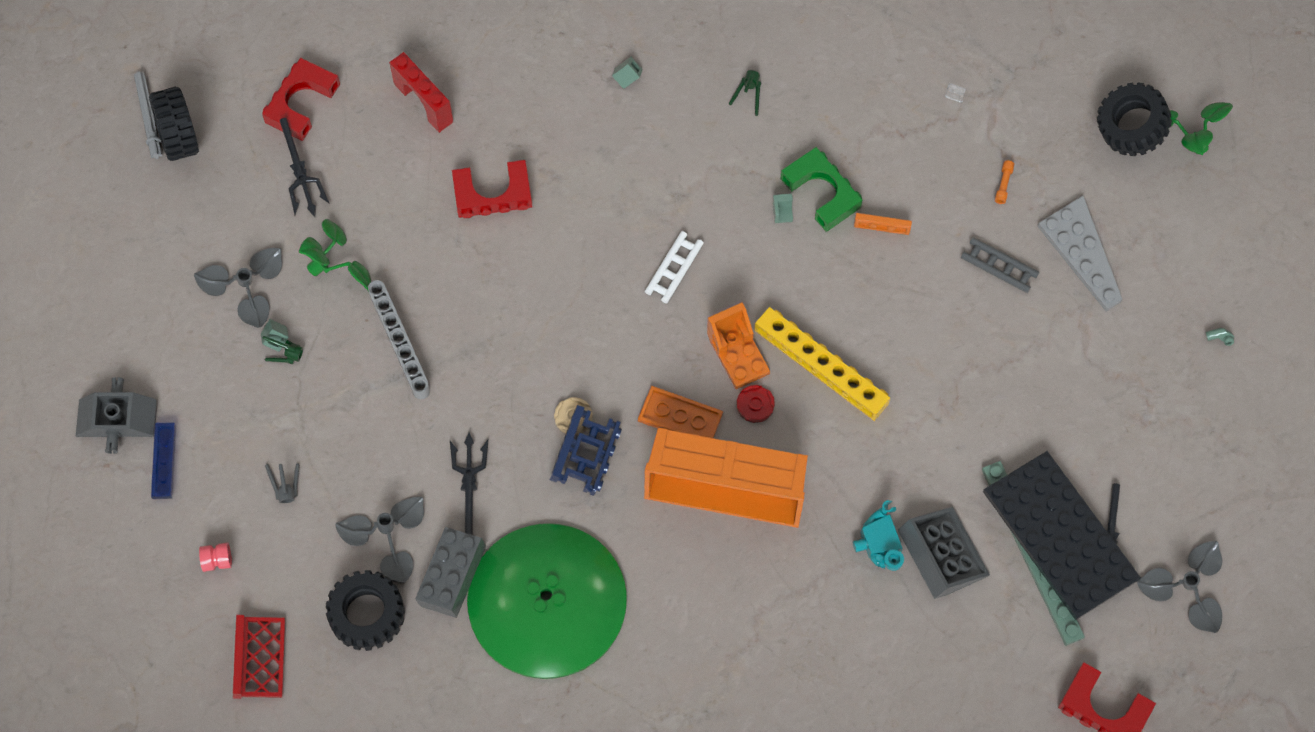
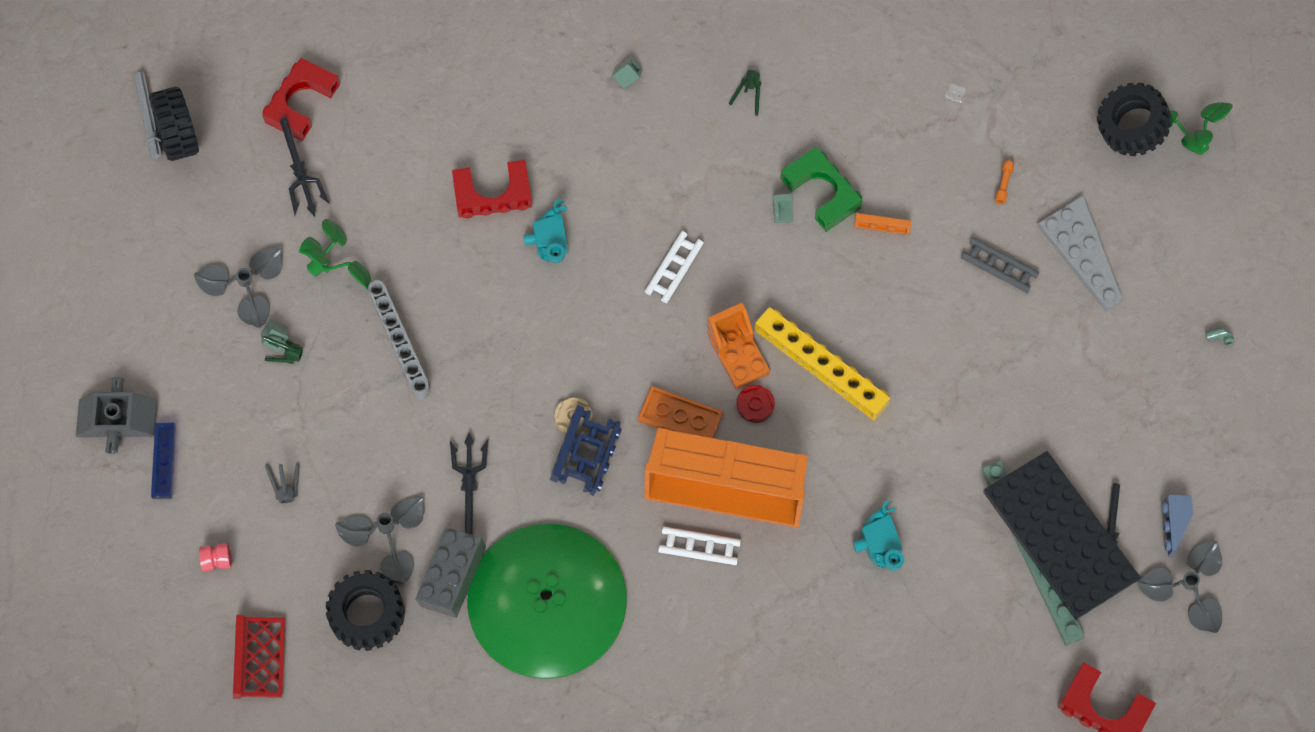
(409, 78): red arch -> none
(549, 234): none -> teal torso
(689, 552): none -> white bar
(943, 552): dark grey slope -> none
(1178, 513): none -> sand blue slope

